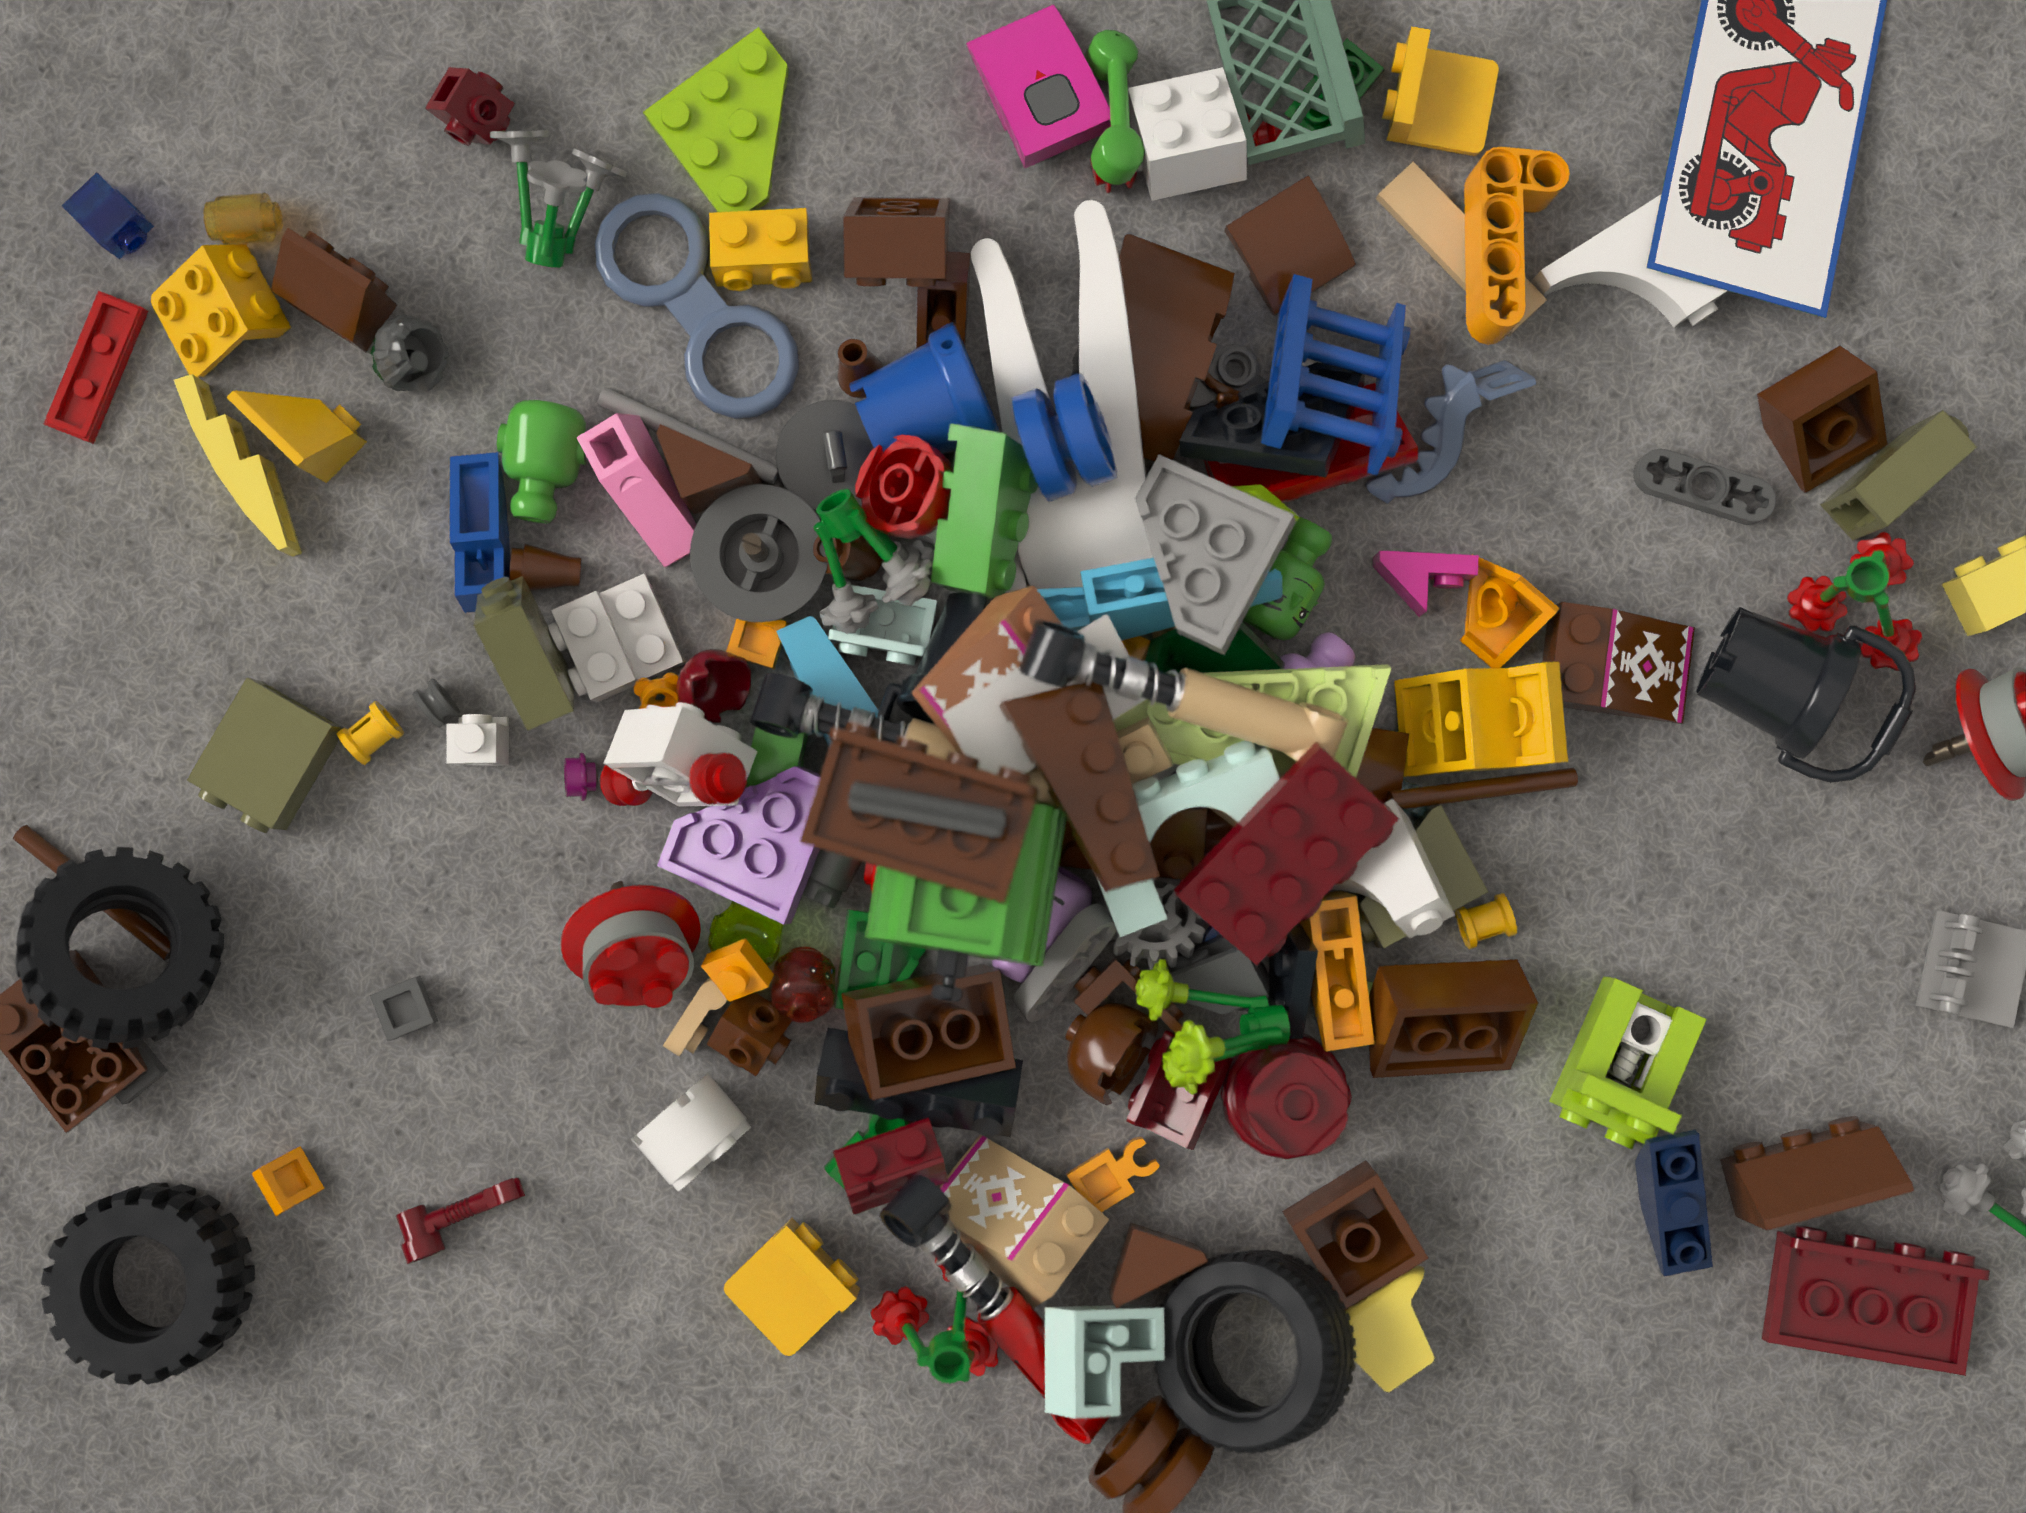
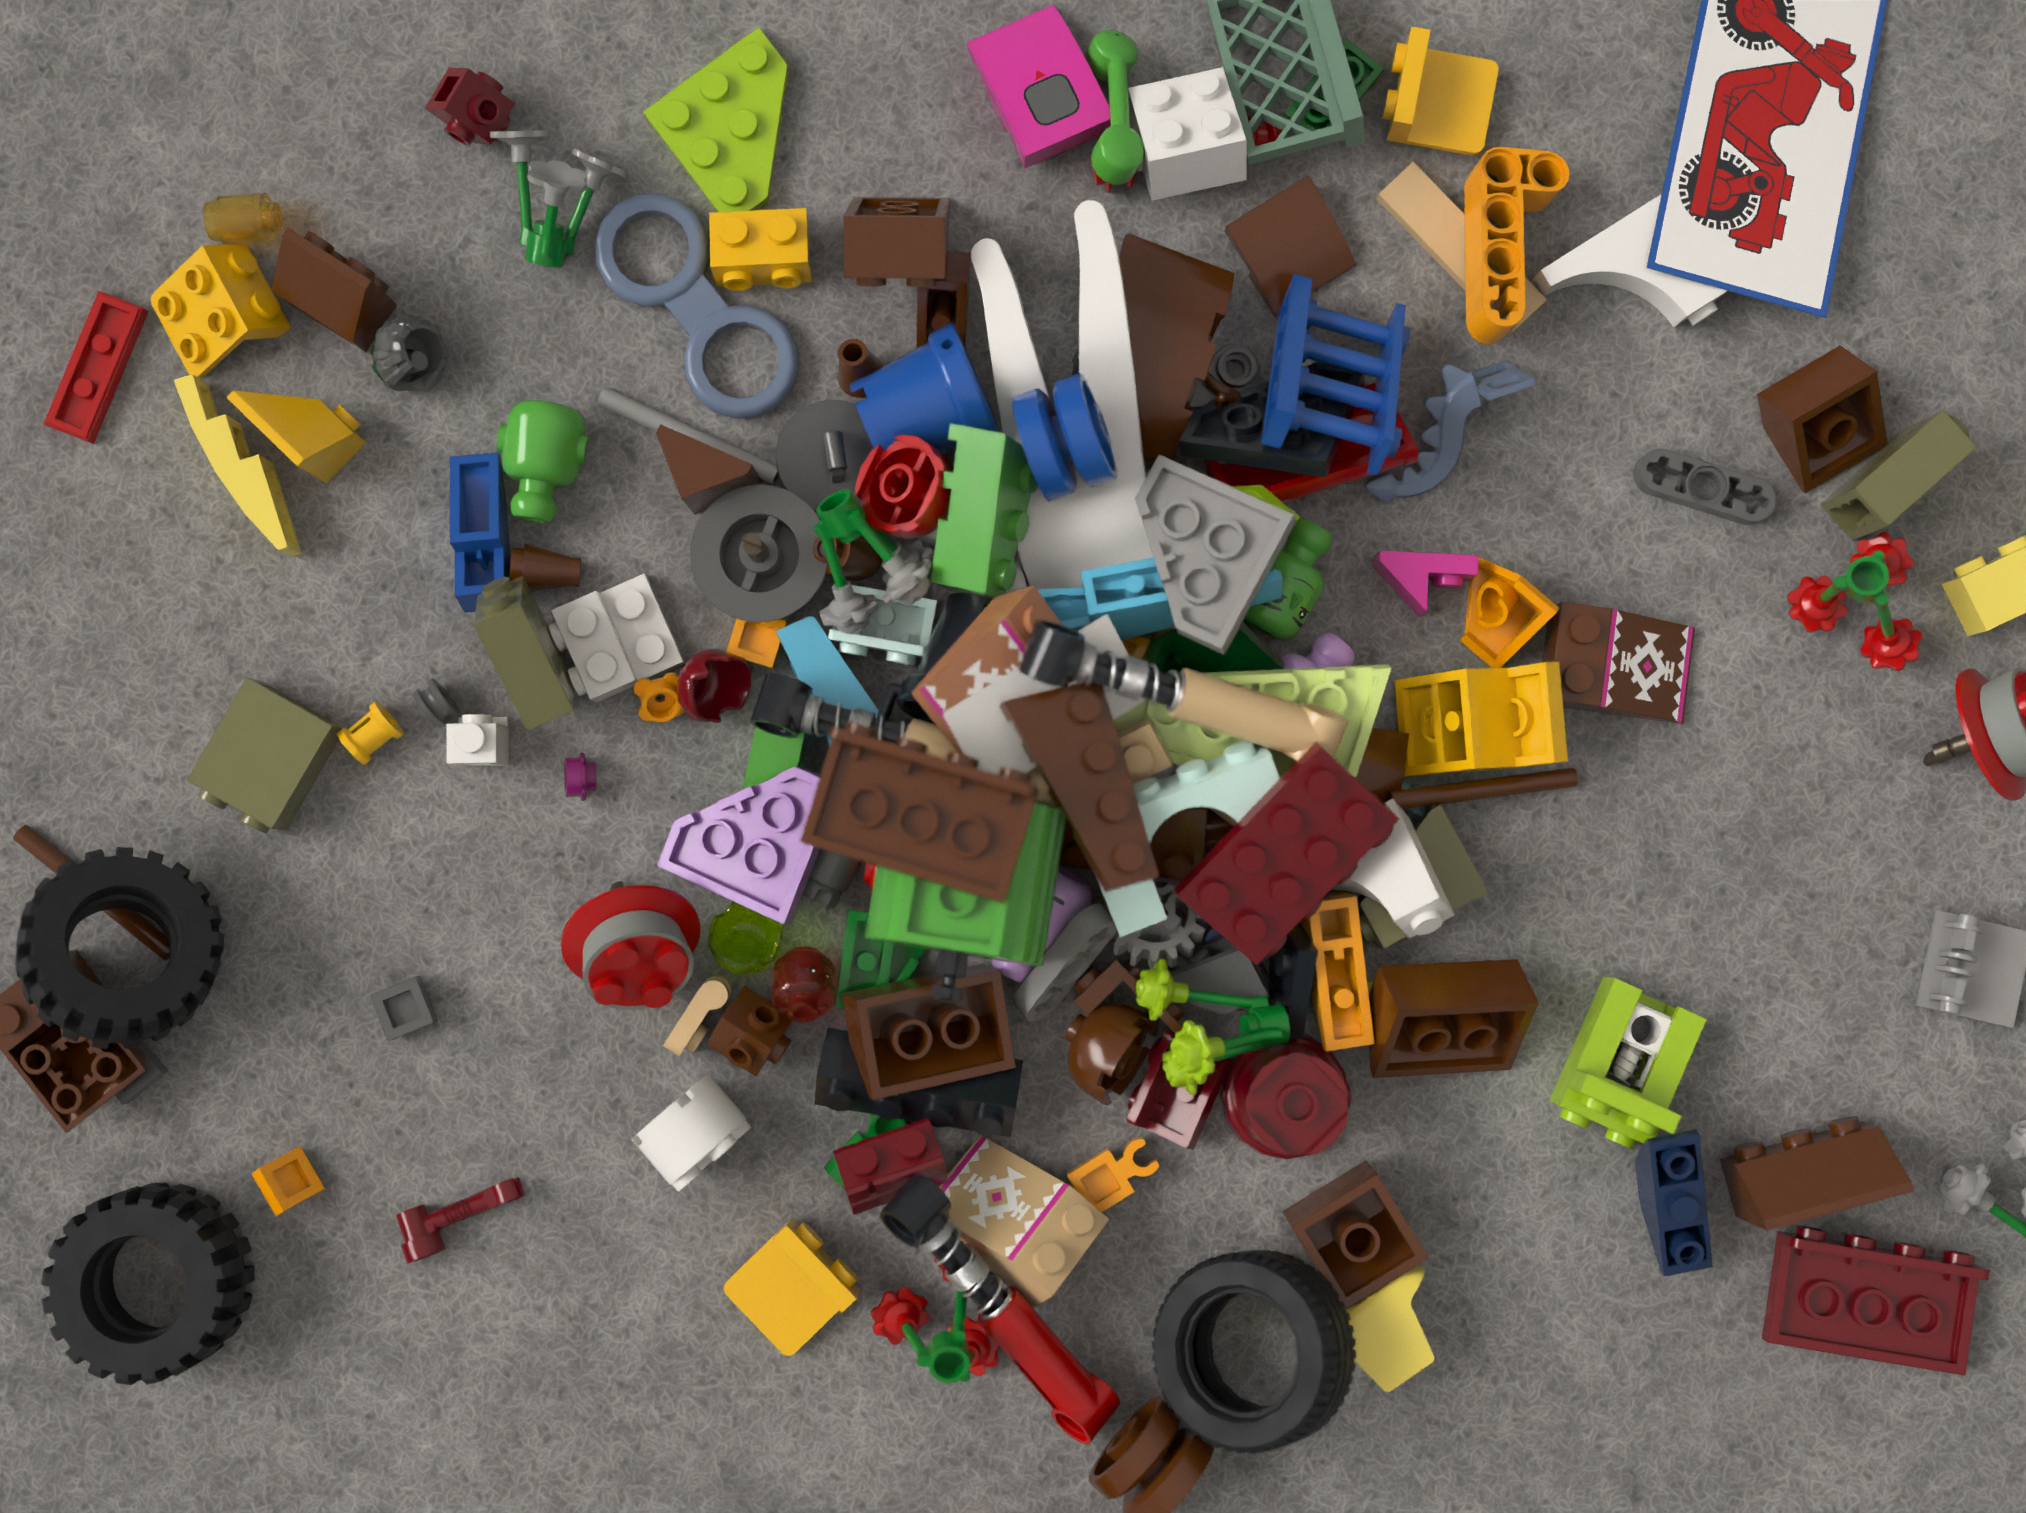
(108, 216): clear blue brick -> none
(640, 484): bright pink slope -> none
(676, 758): white brick -> none
(737, 970): light orange plate -> none
(927, 809): dark grey axle -> none
(1086, 1354): light aqua brick -> none
(1150, 1261): reddish brown slope -> none
(1486, 921): yellow bush -> none
(1795, 685): black piece -> none

